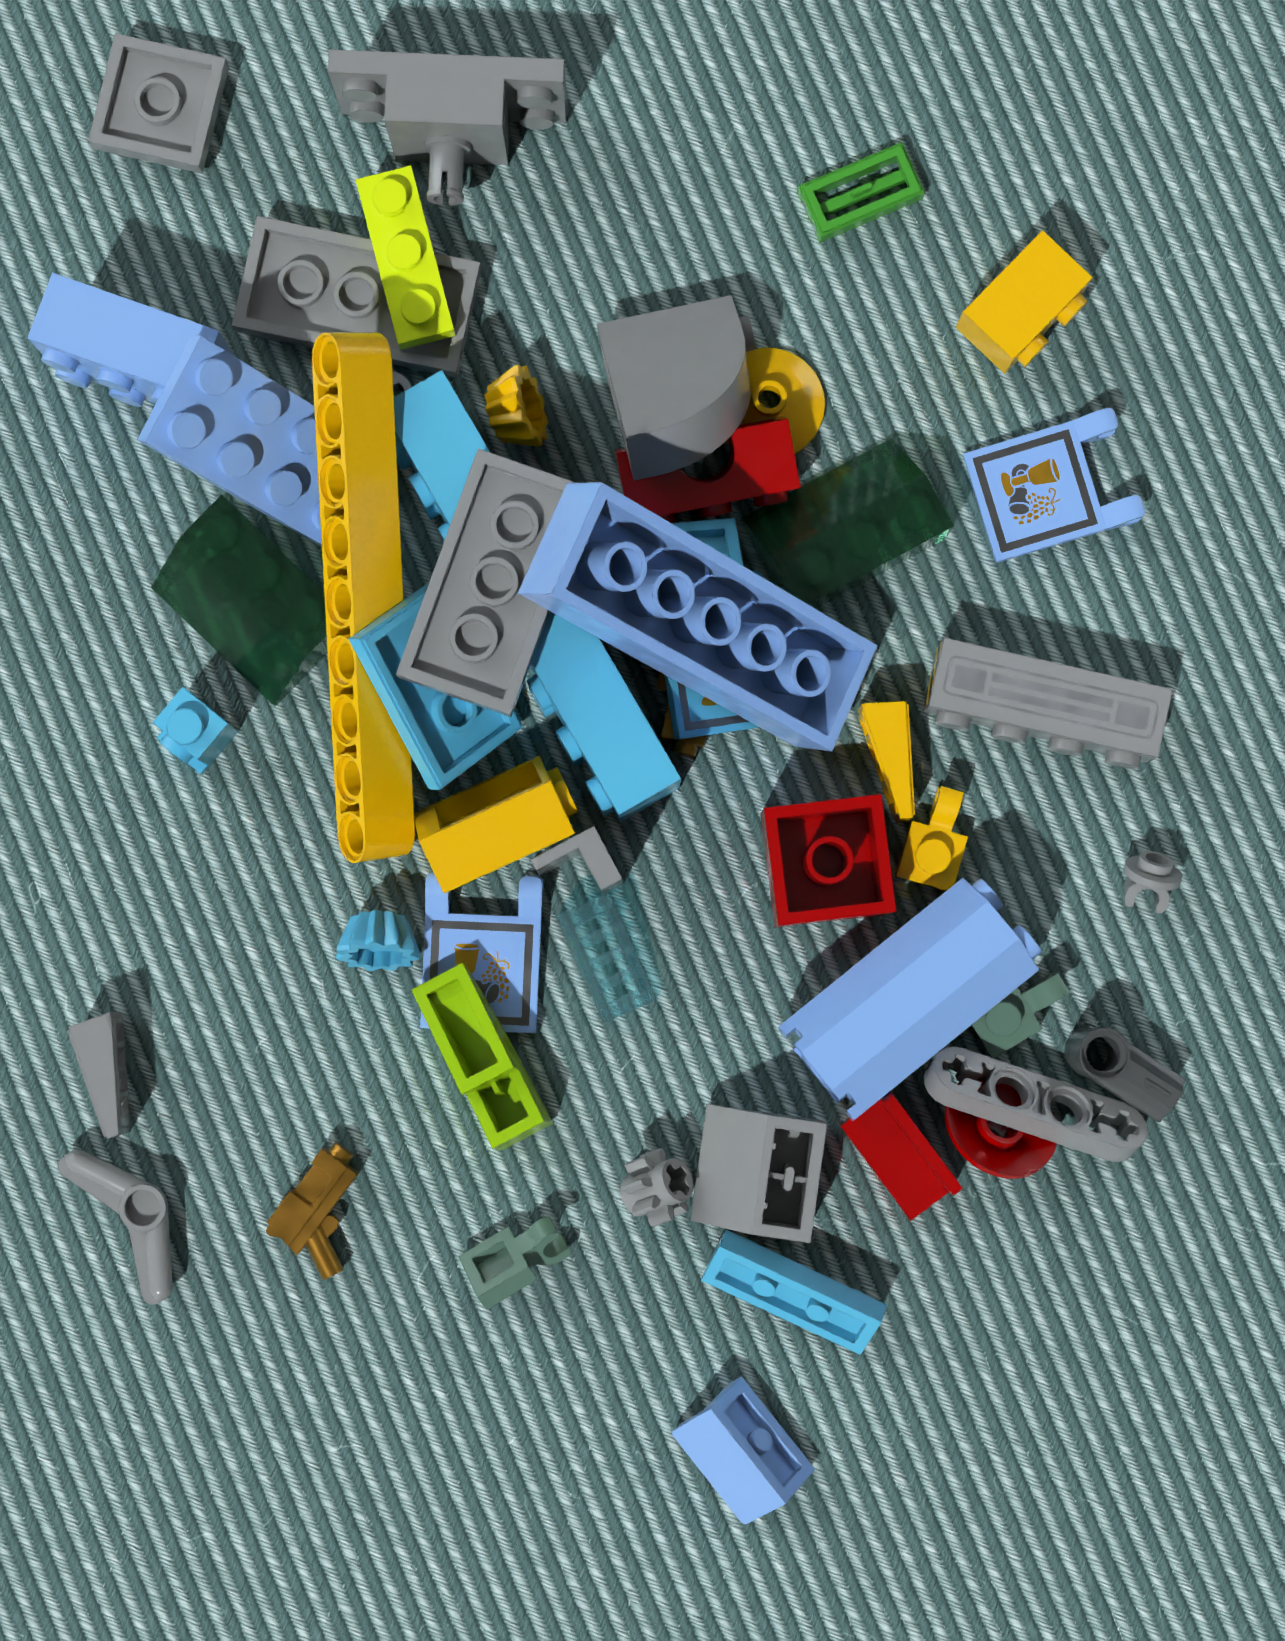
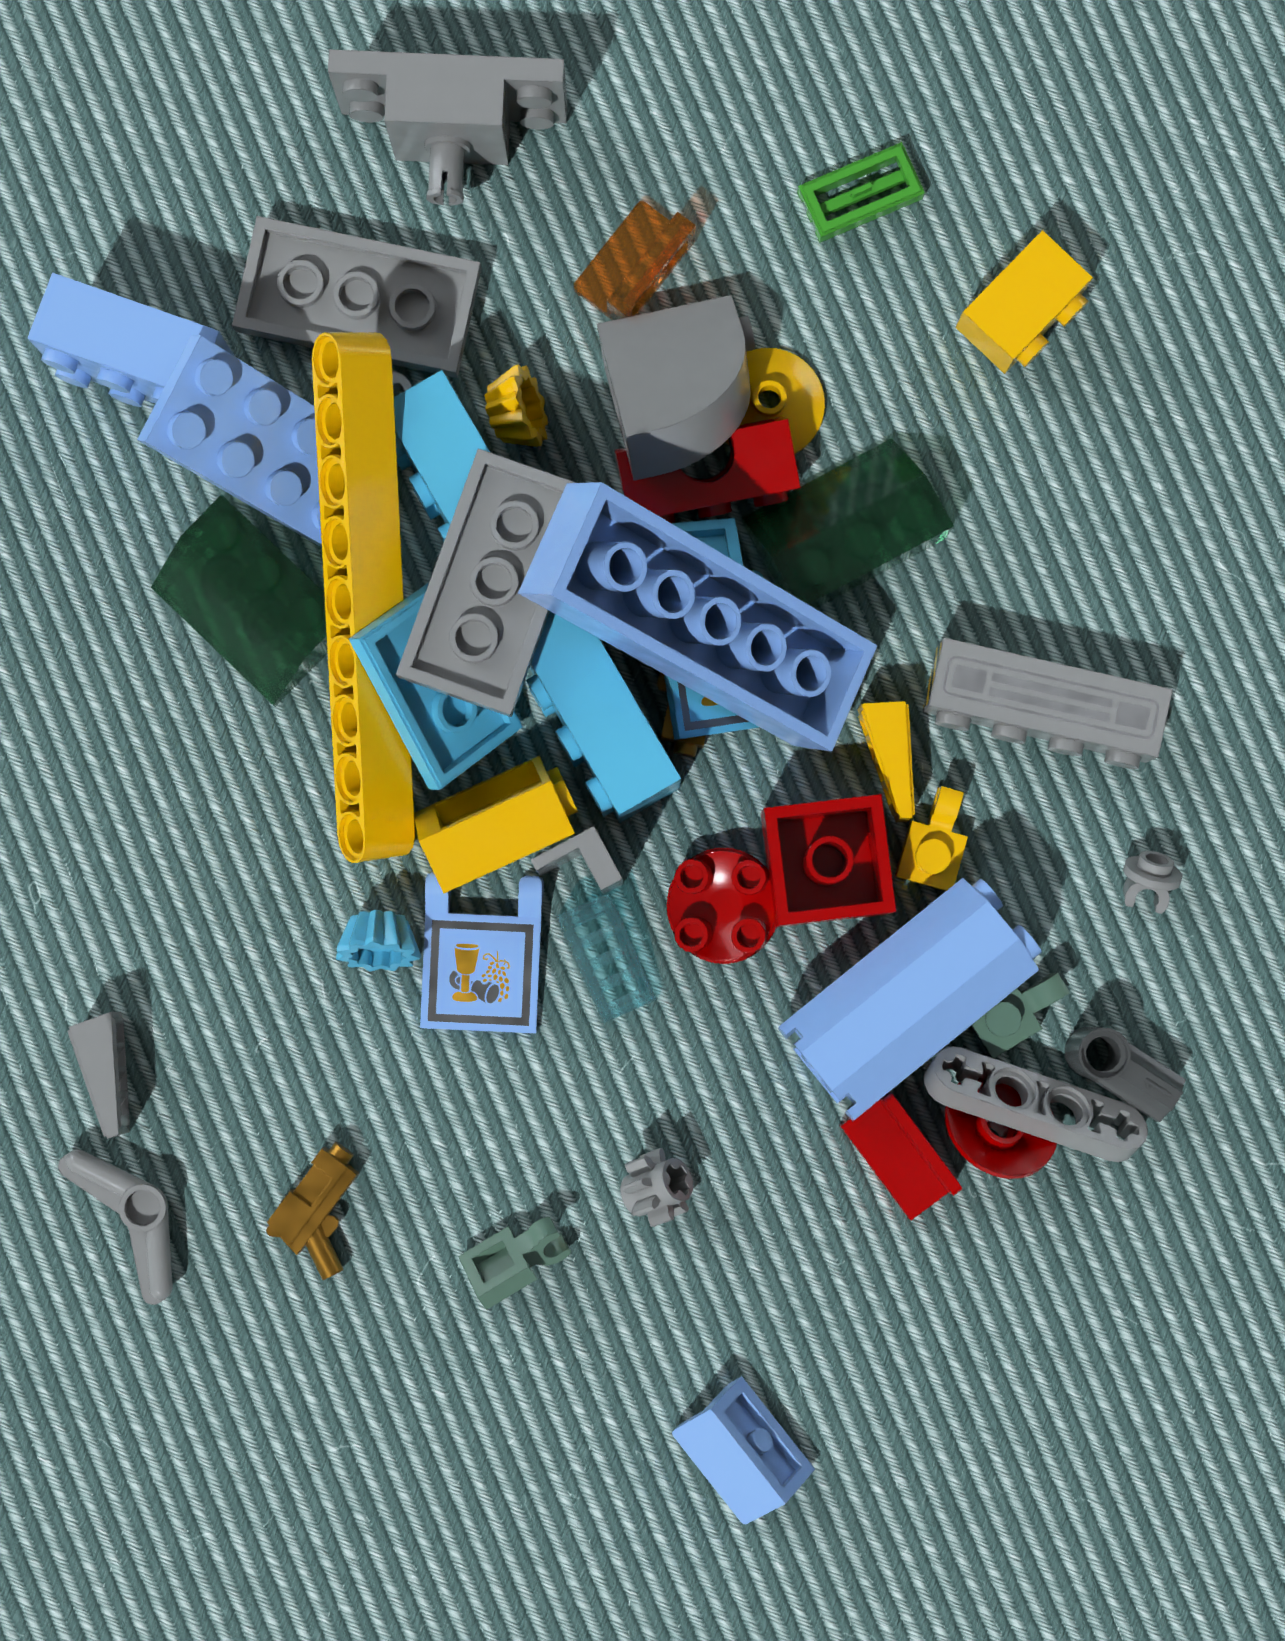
(158, 103): light grey plate -> none
(193, 730): medium azure brick -> none
(405, 257): neon yellow plate -> none
(481, 1057): lime slope -> none
(635, 261): none -> clear orange panel
(721, 905): none -> red dish
(758, 1172): light grey slope -> none
(794, 1292): medium azure plate -> none
(1041, 491): light blue flag -> none

